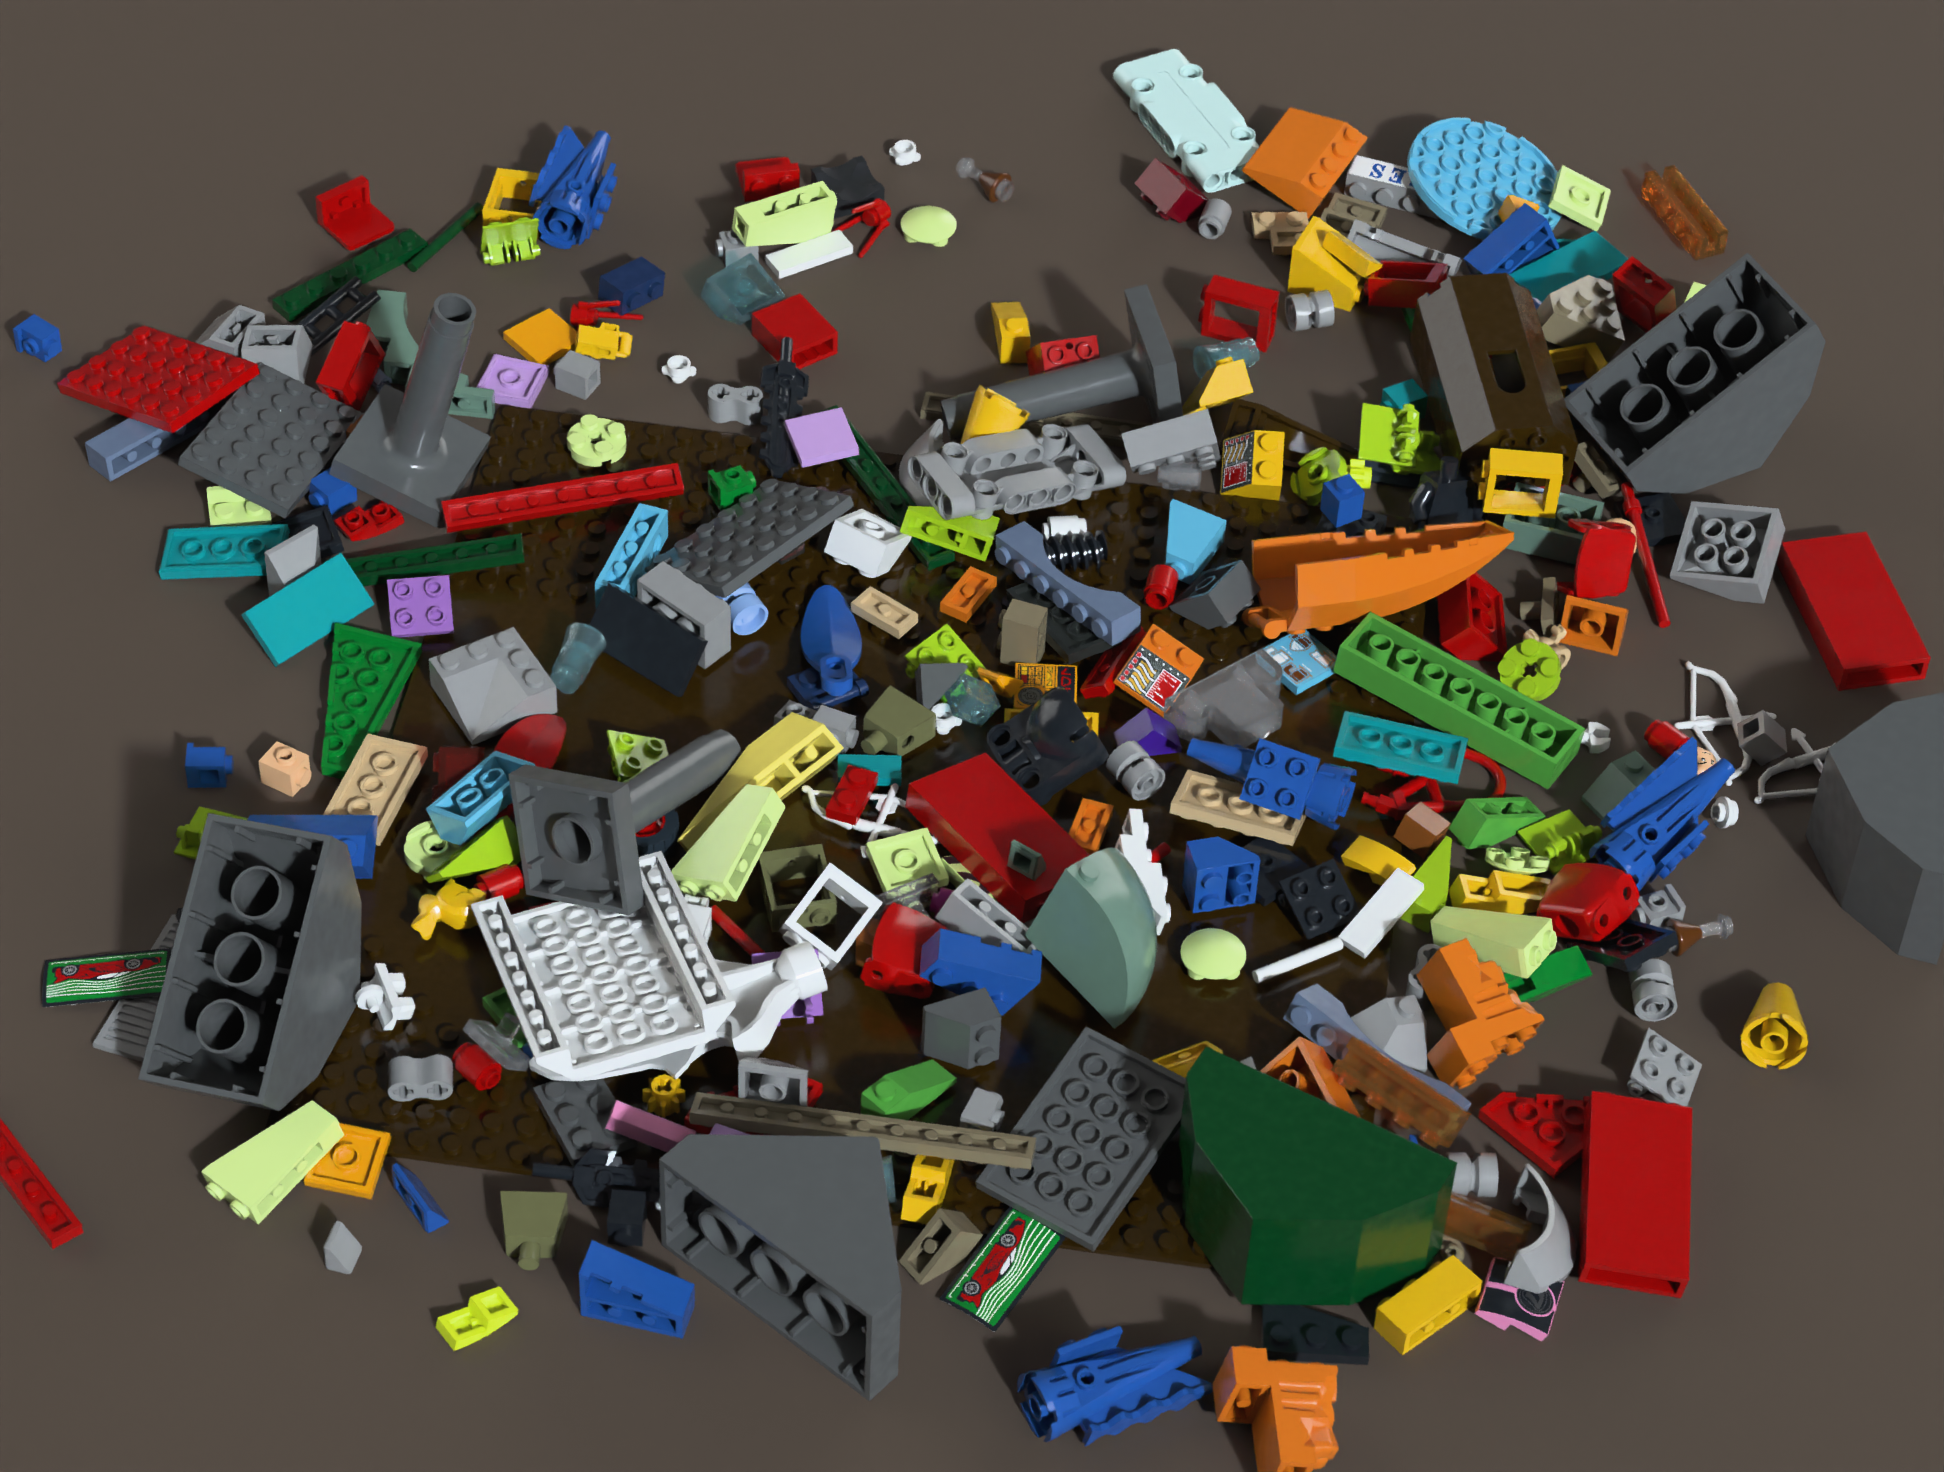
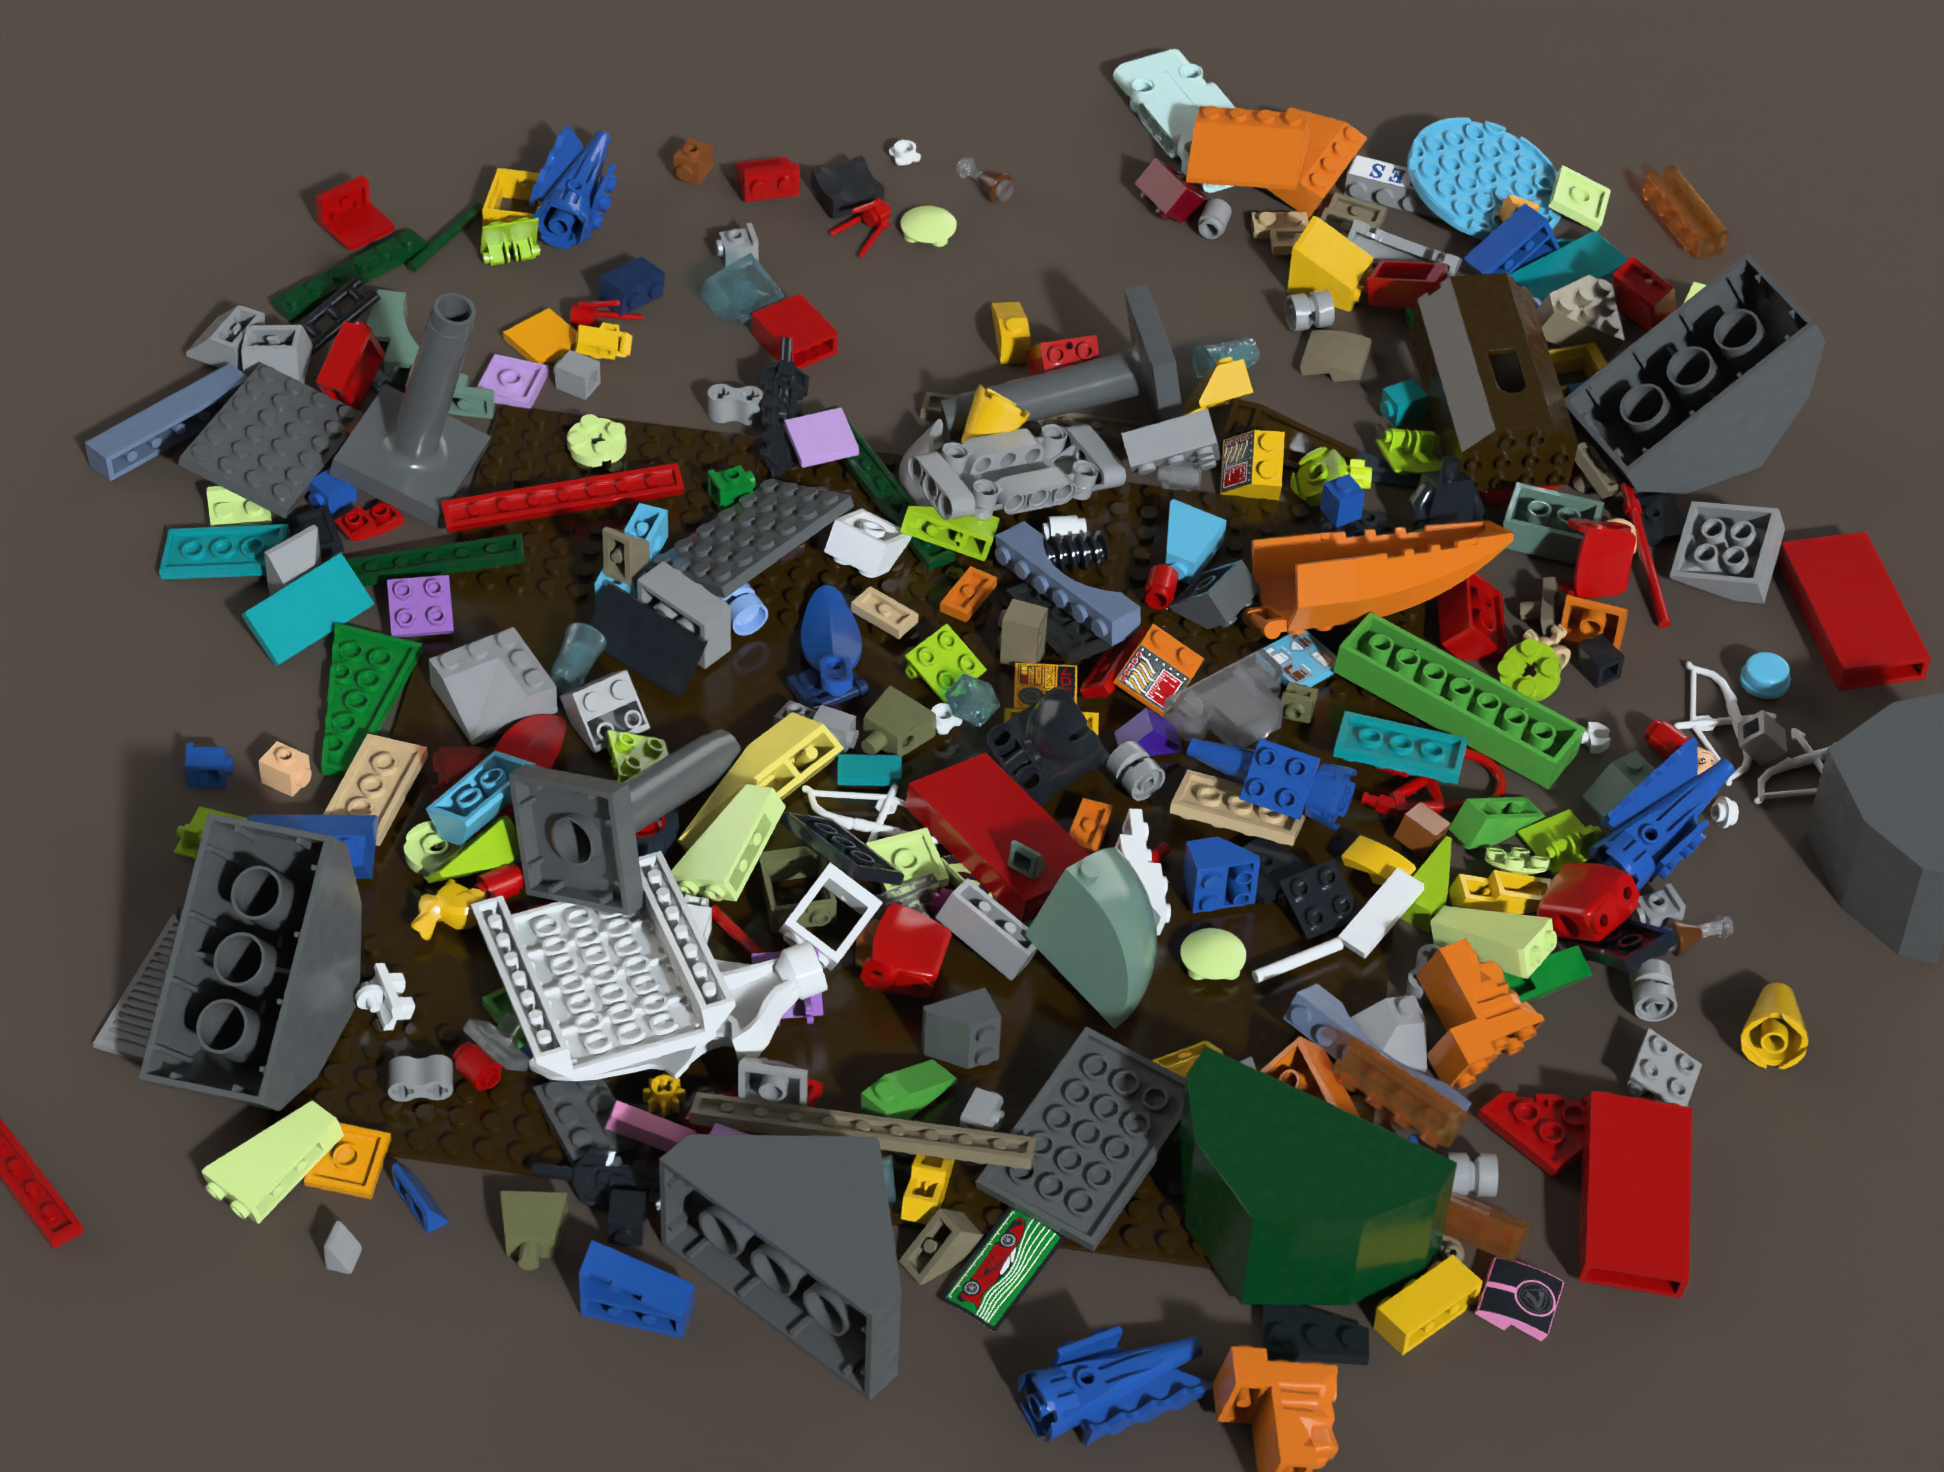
(37, 338): blue brick -> none
(104, 977): sticker -> none
(158, 378): red plate -> none
(483, 1316): neon yellow slope -> none
(605, 706): none -> light grey slope
(624, 555): none -> dark tan slope
(679, 368): white plate -> none
(693, 161): none -> dark orange brick
(786, 216): yellowish green slope -> none
(809, 254): white tile -> none
(842, 848): none -> black tile
(852, 795): red plate -> none
(935, 680): dark grey slope -> none
(965, 965): blue wedge -> none
(1001, 683): light orange slope -> none
(1241, 295): red window -> none
(1248, 148): none -> orange slope
(1299, 702): none -> olive bracket
(1335, 353): none -> dark tan slope
(1350, 254): yellow slope -> none
(1389, 434): lime hinge -> none
(1524, 465): yellow window -> none
(1554, 1252): light grey windscreen -> none
(1599, 660): none -> black brick
(1765, 675): none -> medium azure piece

